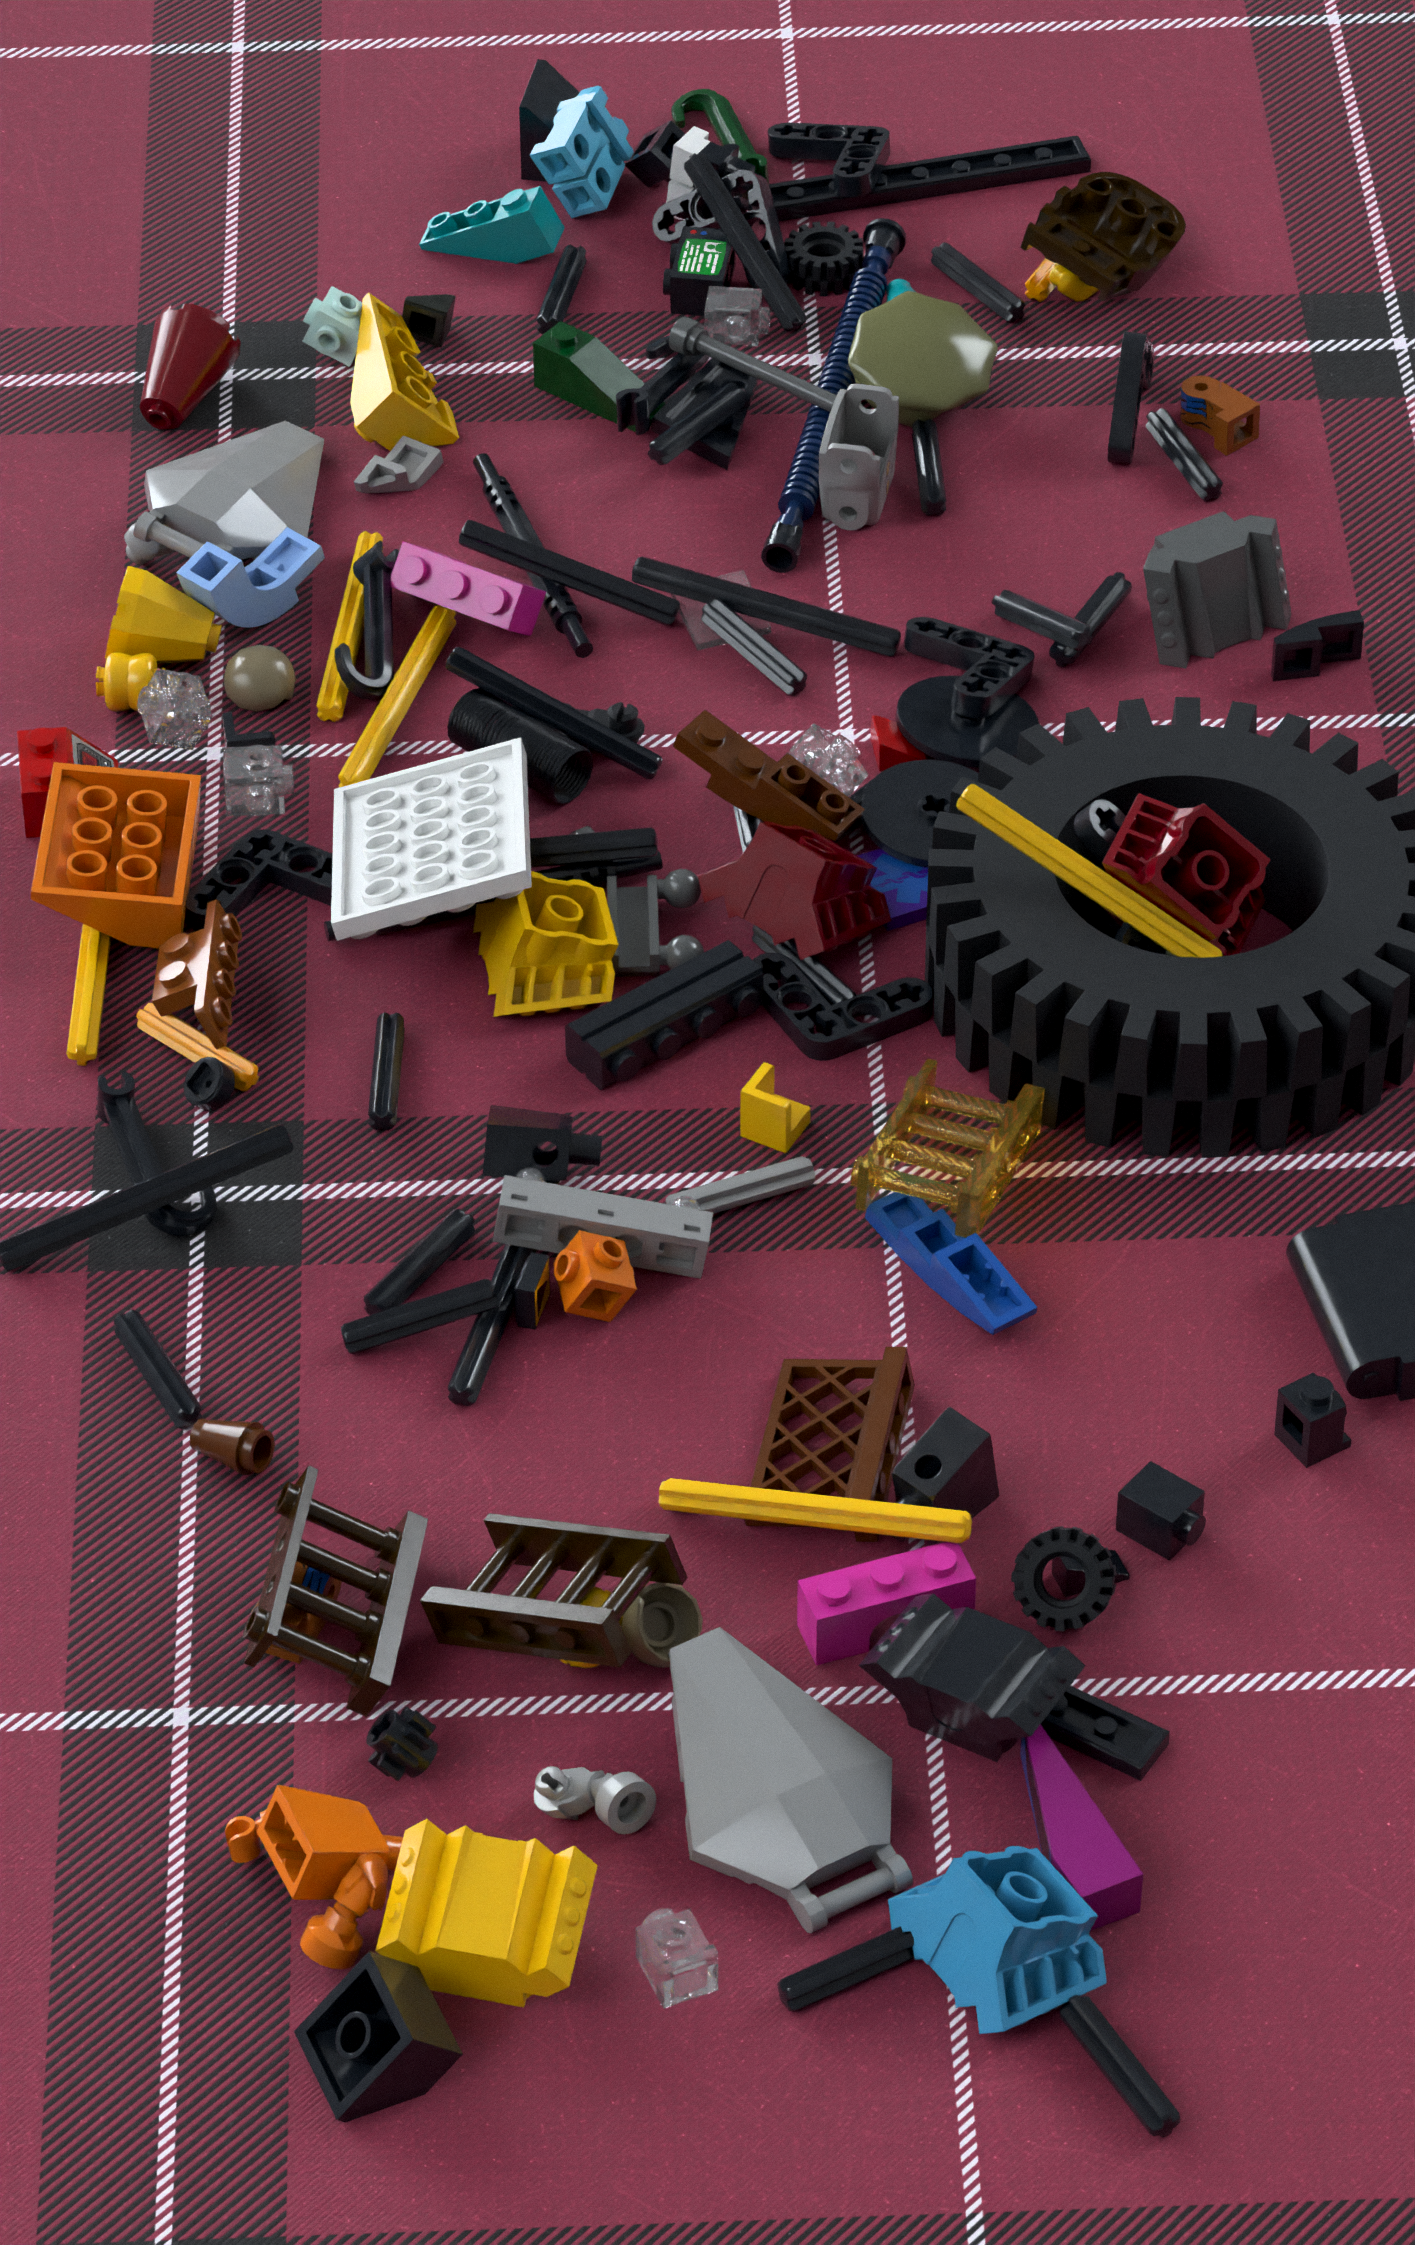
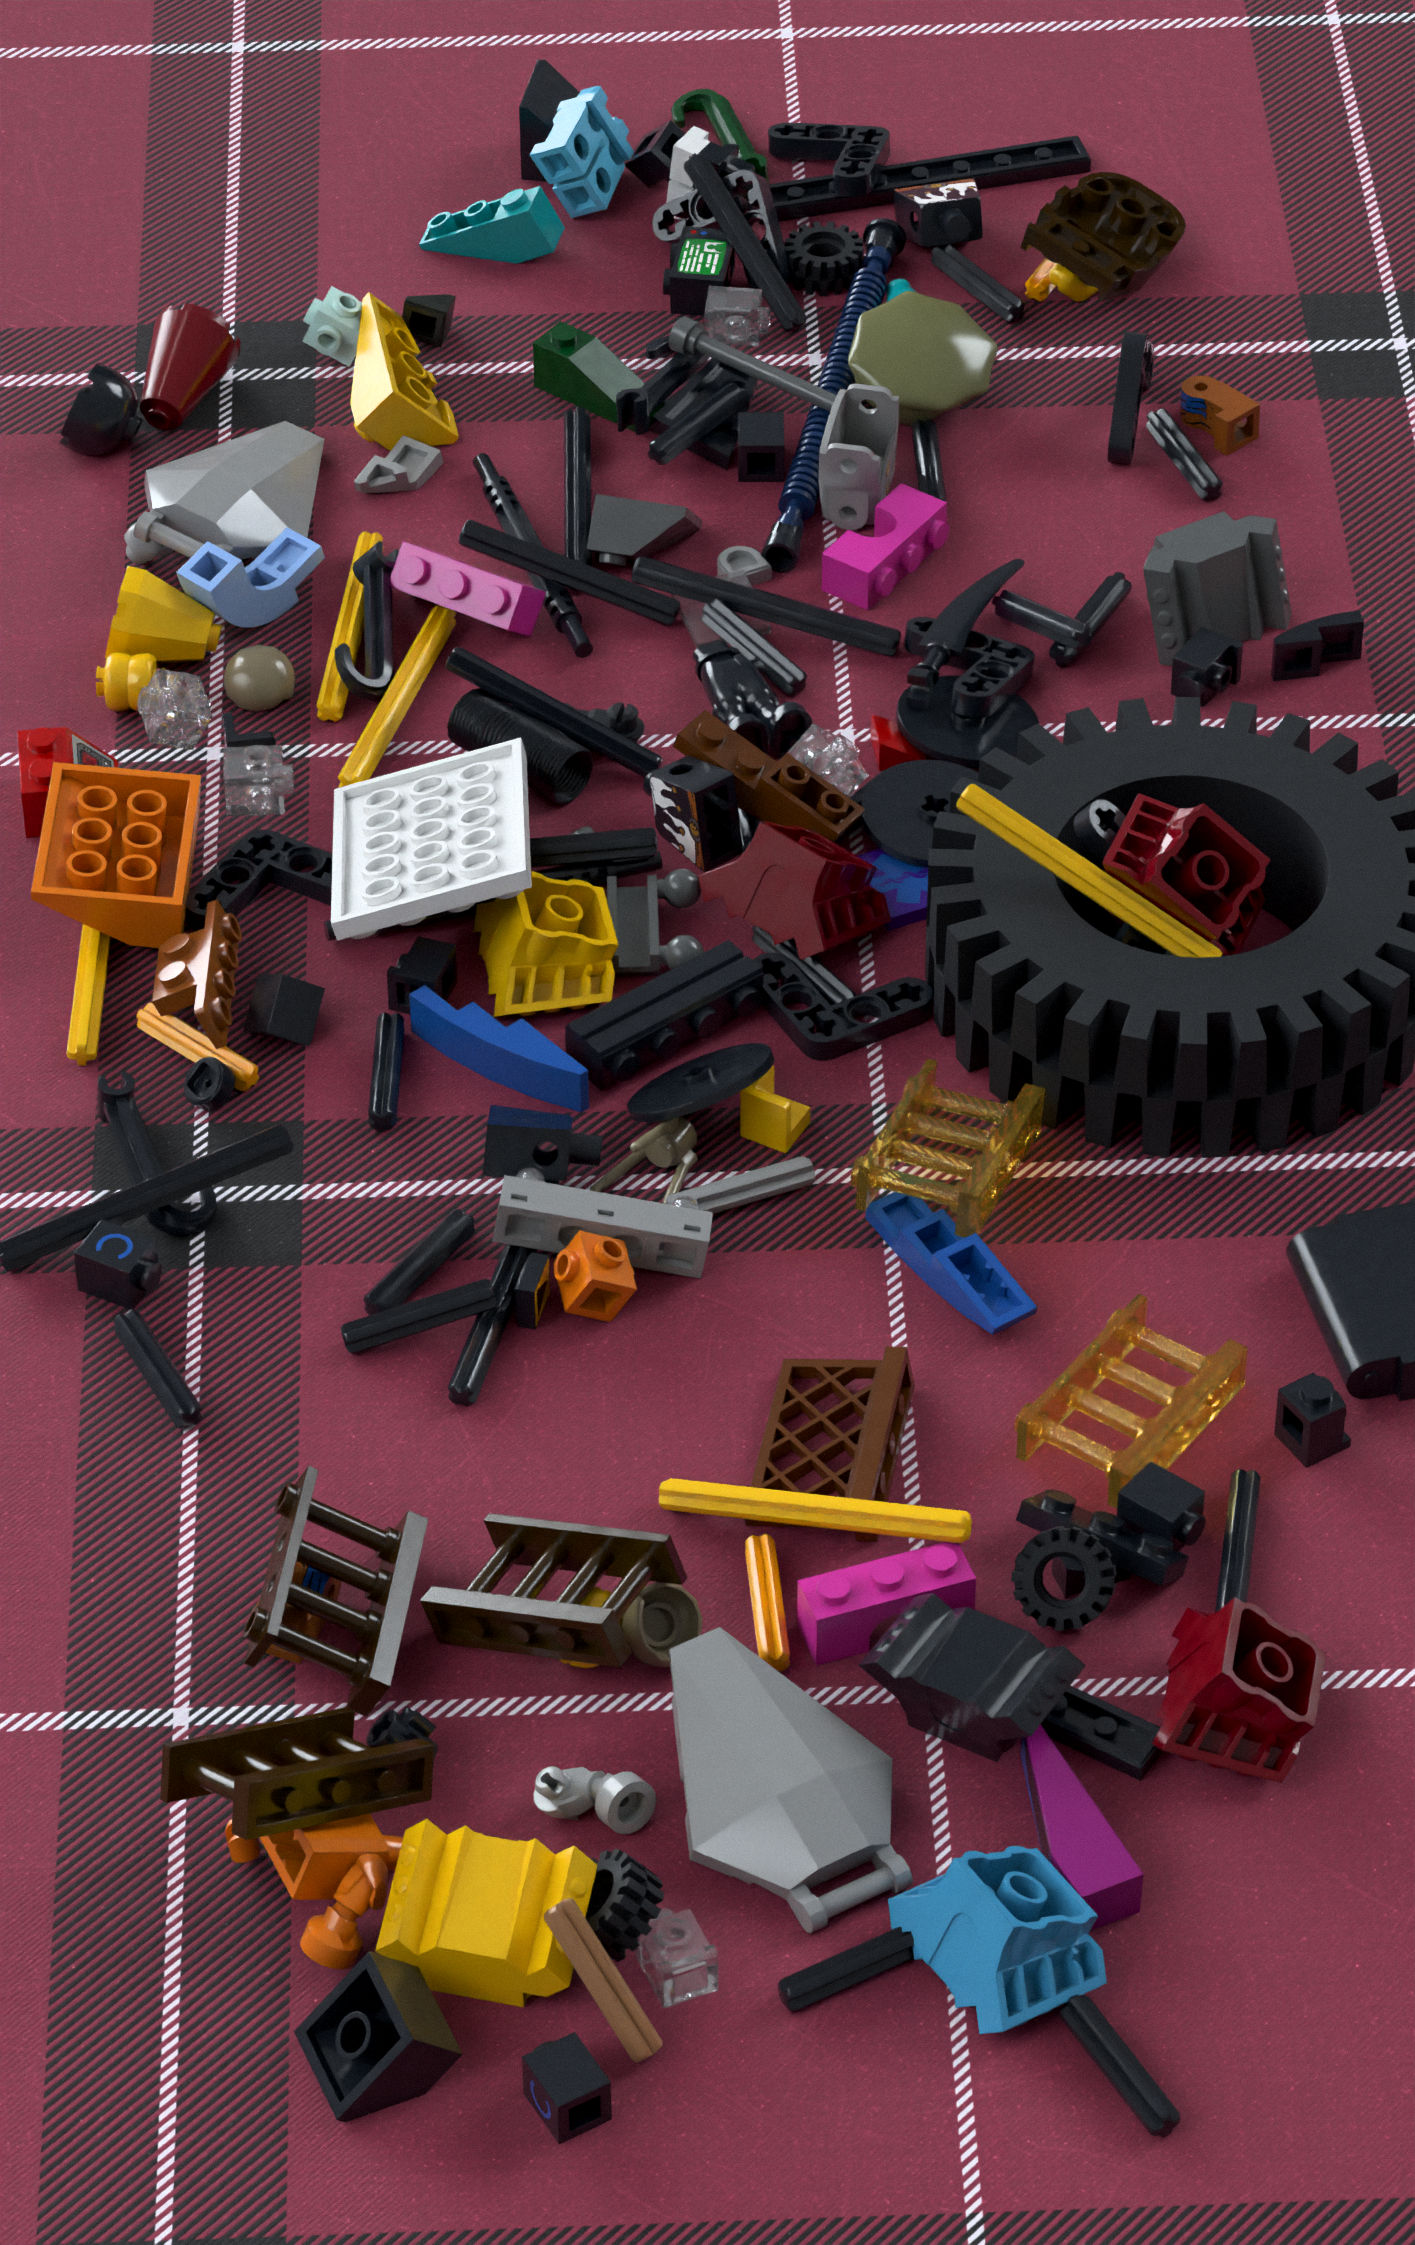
(102, 414): none -> black cylinder
(117, 1265): none -> black brick
(235, 1444): reddish brown cone -> none
(284, 1008): none -> black panel
(297, 1772): none -> dark brown fence
(427, 964): none -> black brick
(507, 1055): none -> blue slope
(561, 288): black axle -> none
(566, 2087): none -> black brick
(577, 485): none -> black axle
(603, 1980): none -> medium nougat axle
(622, 1902): none -> black tyre
(636, 528): none -> dark grey slope
(664, 1146): none -> dark tan plant
(696, 810): none -> black torso
(700, 1082): none -> black piece
(746, 559): none -> light grey tile
(746, 701): none -> black piece
(760, 446): none -> black brick
(767, 1601): none -> light orange axle
(905, 533): none -> dark pink arch
(944, 212): none -> black torso
(948, 1468): black torso -> none
(951, 630): none -> black sword
(1142, 1555): none -> black plate
(1156, 1440): none -> clear yellow fence
(1206, 665): none -> black brick
(1238, 1537): none -> black axle
(1240, 1691): none -> dark red slope

